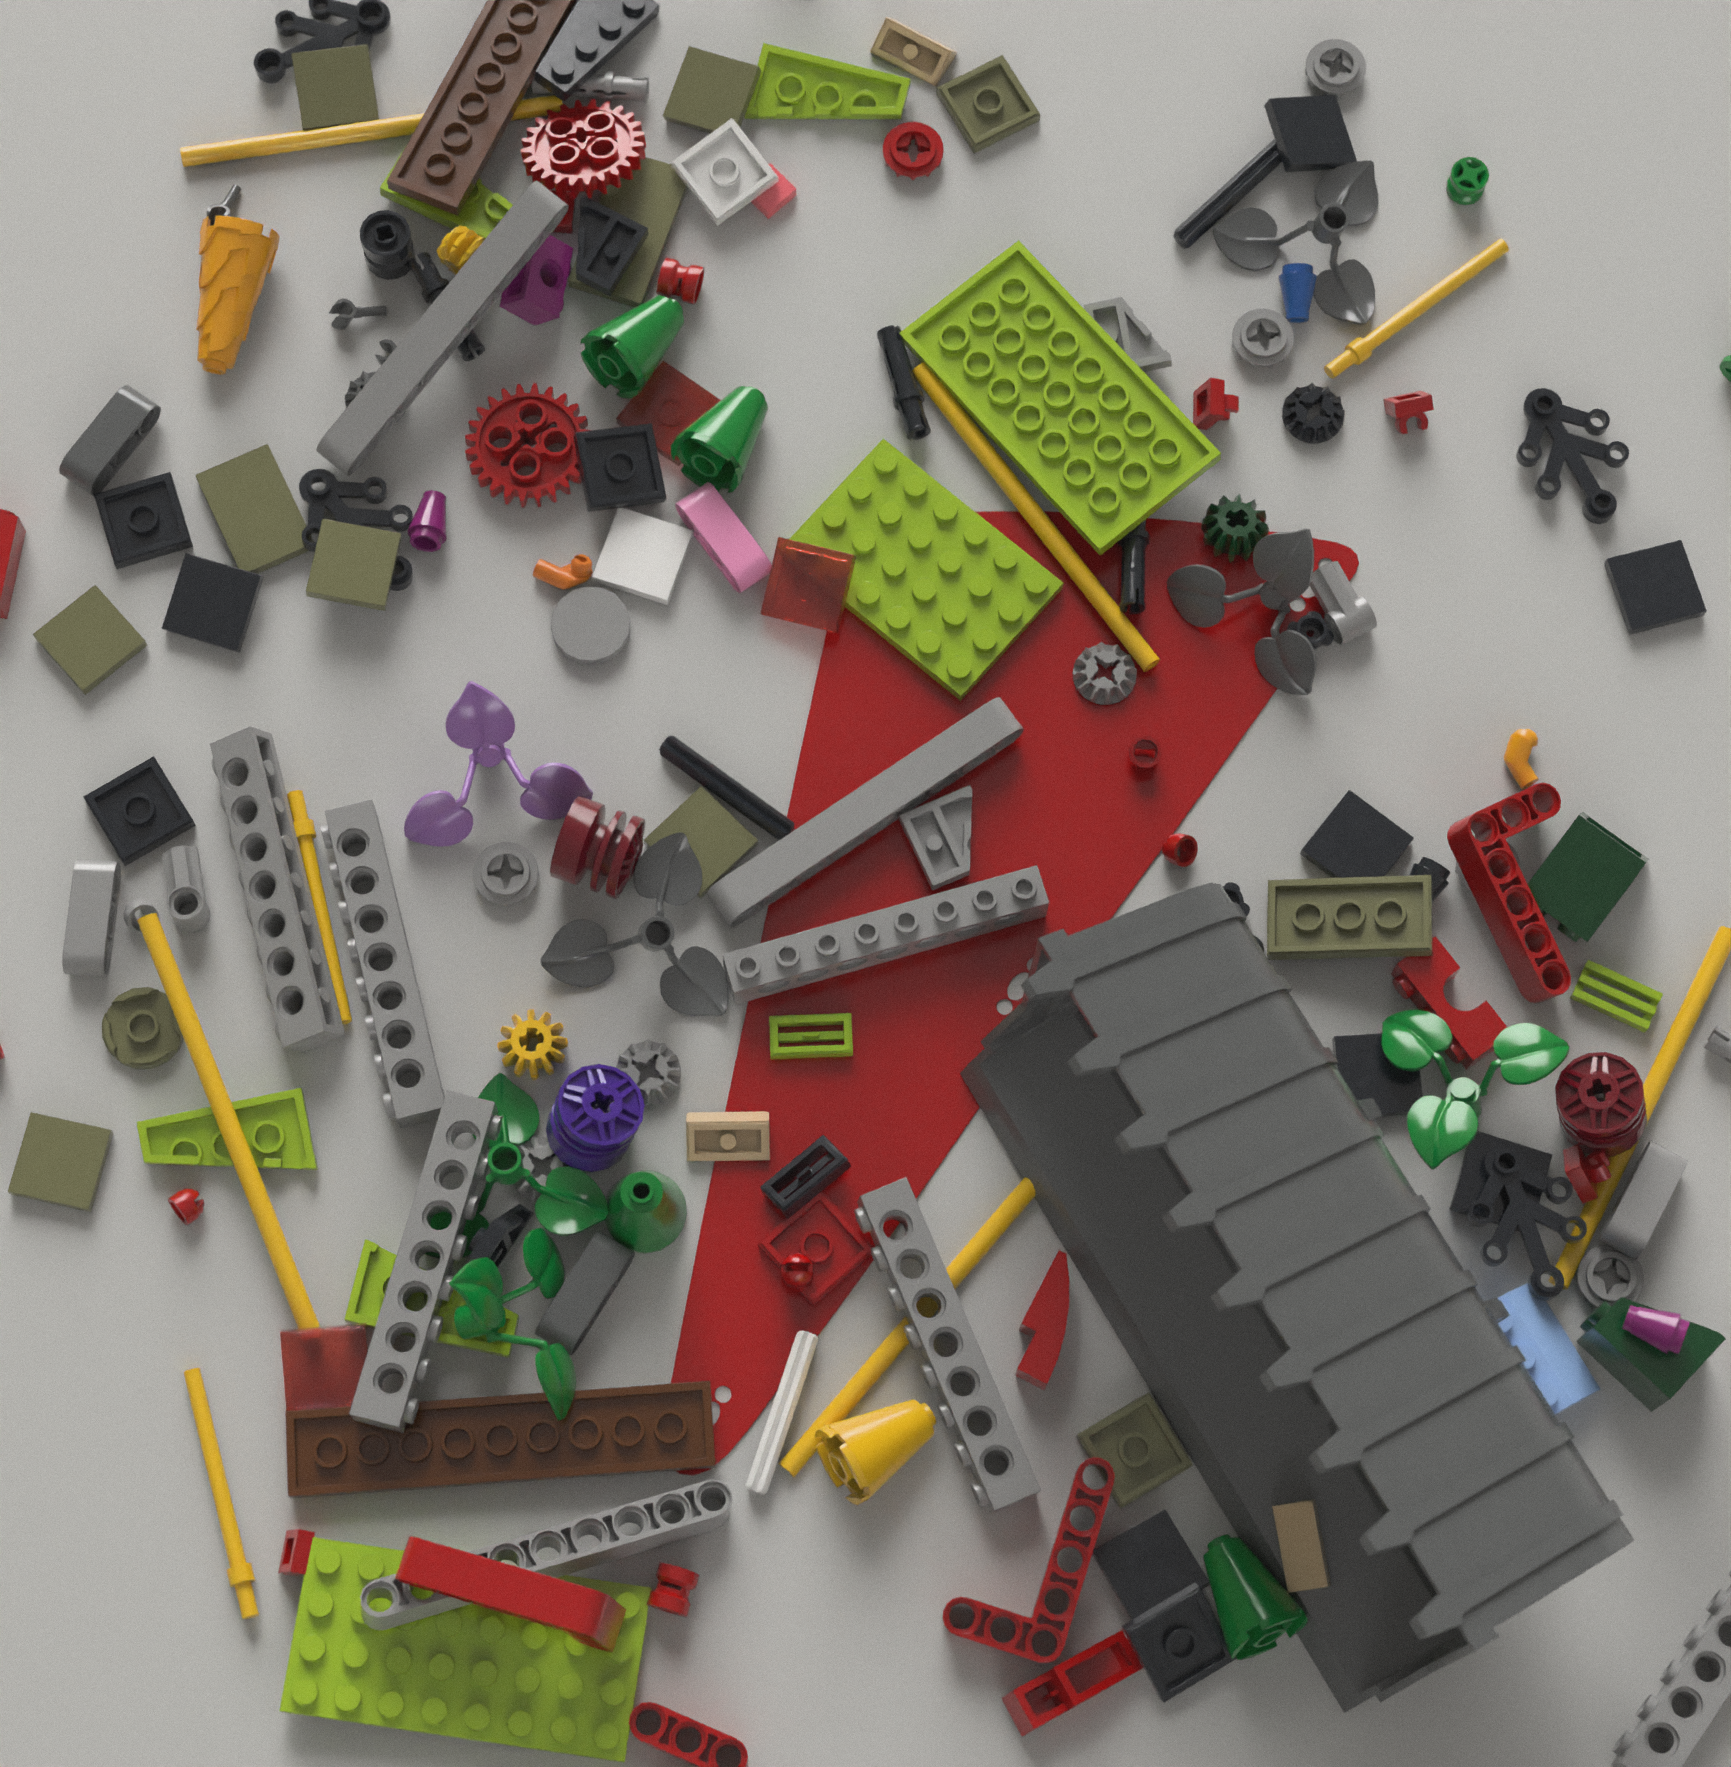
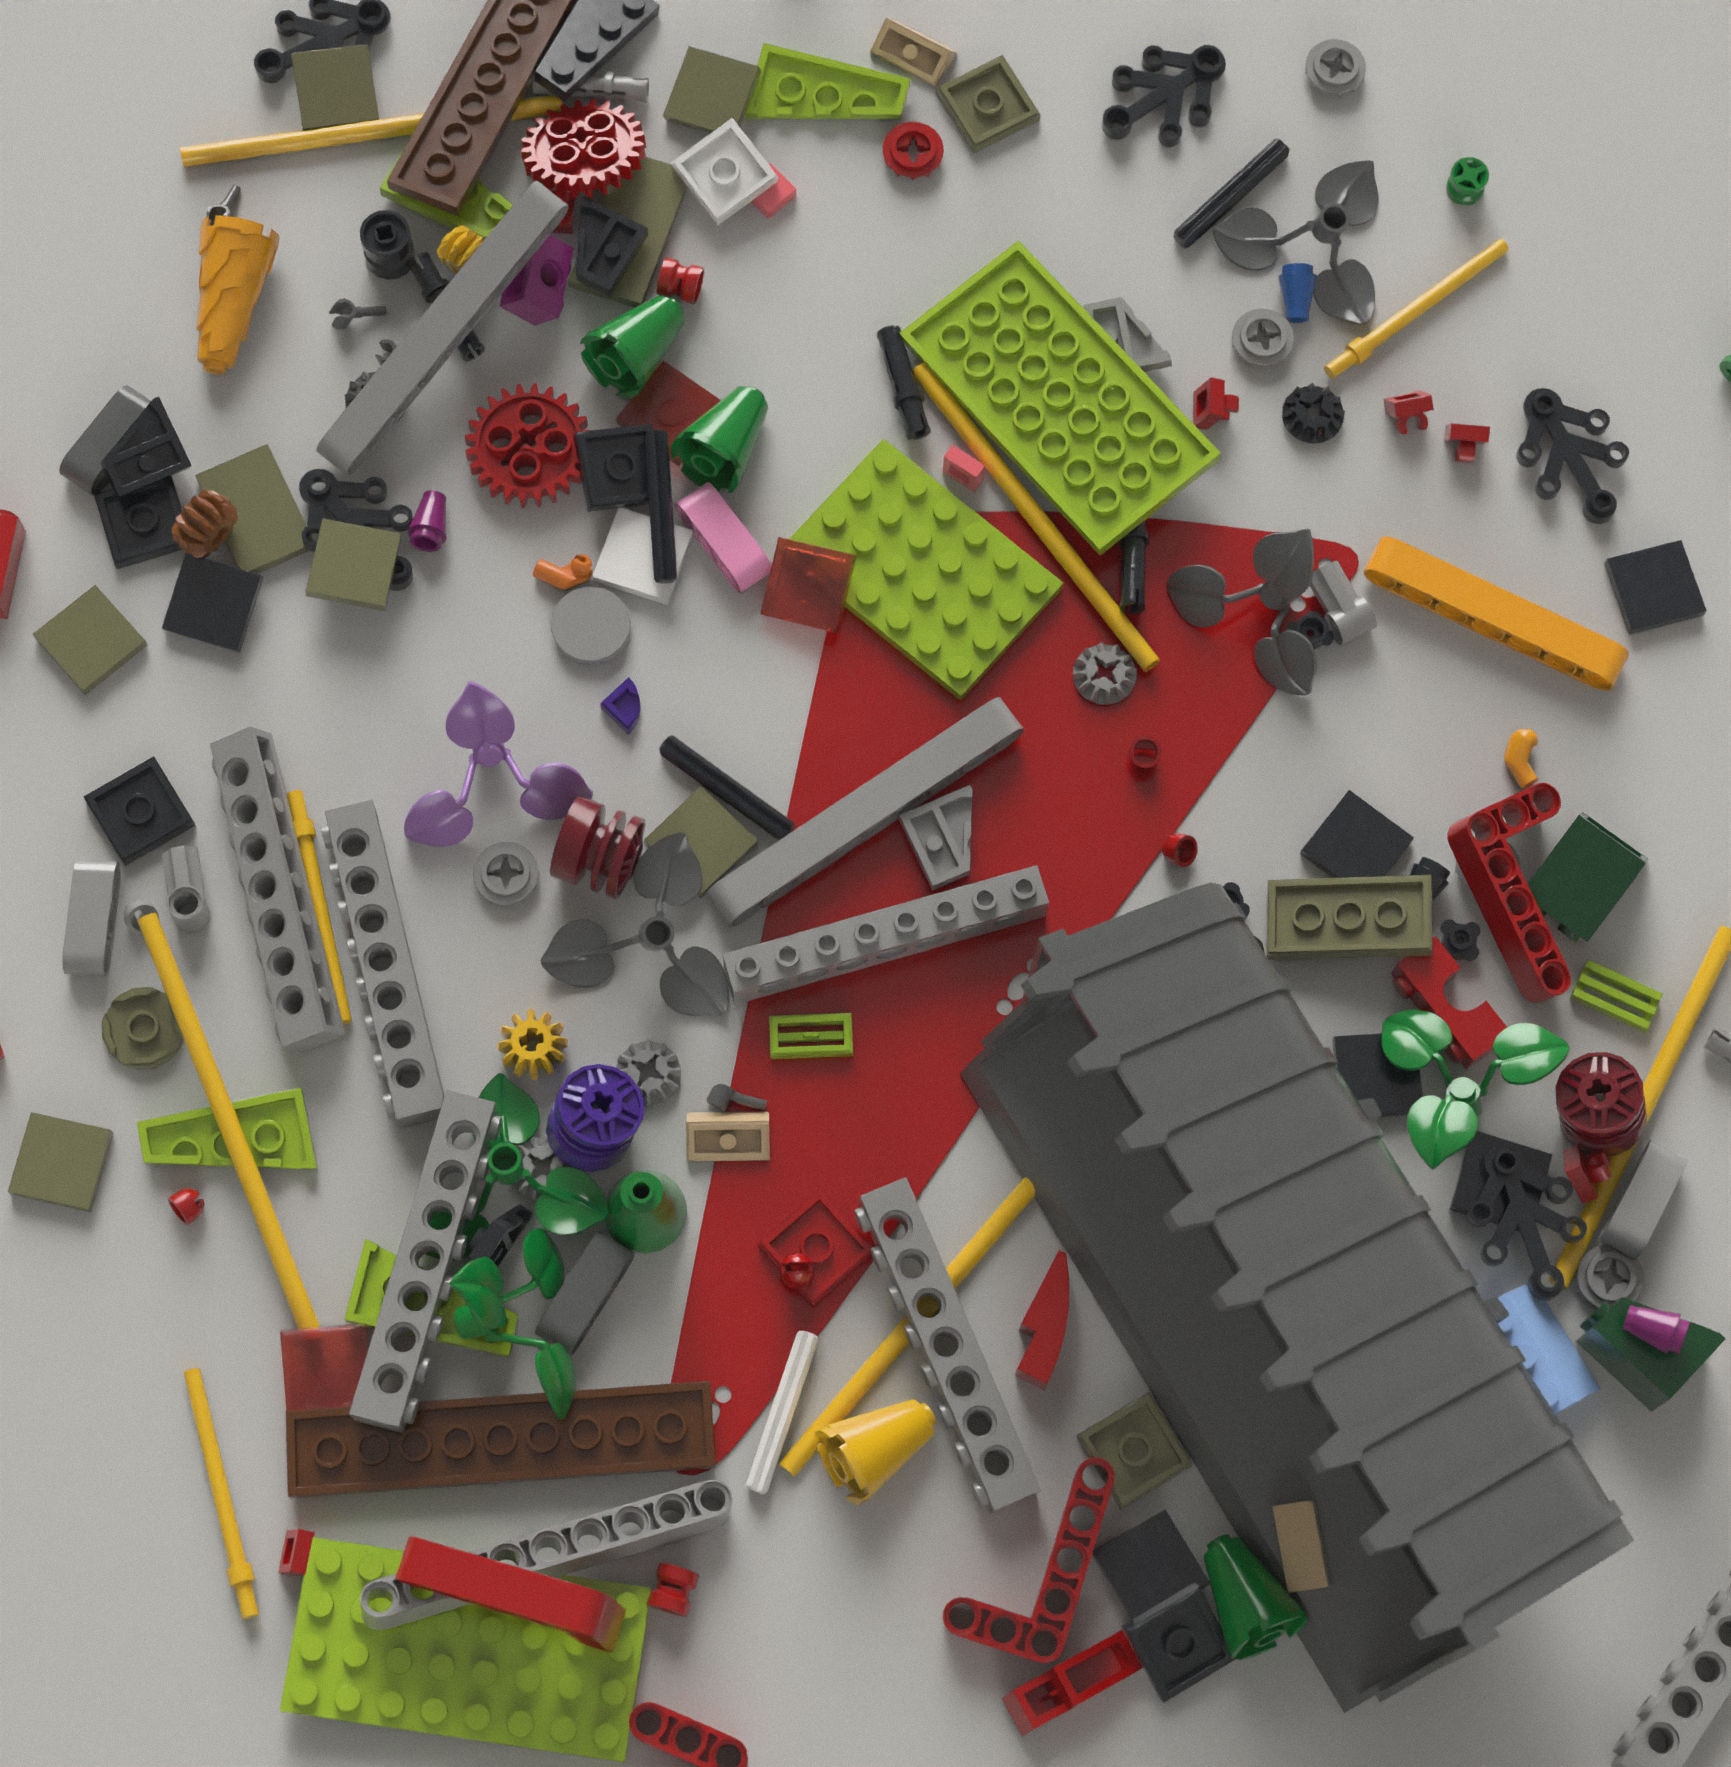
(145, 452): none -> black wing
(204, 523): none -> dark orange gear
(623, 705): none -> dark purple tile
(660, 506): none -> black axle
(722, 1095): none -> dark grey hand
(809, 1180): black tile -> none
(963, 468): none -> coral tile
(1168, 89): none -> black plant
(1234, 527): dark green gear -> none
(1309, 132): black tile -> none
(1466, 437): none -> red tile
(1468, 932): none -> black plate
(1496, 613): none -> light orange beam

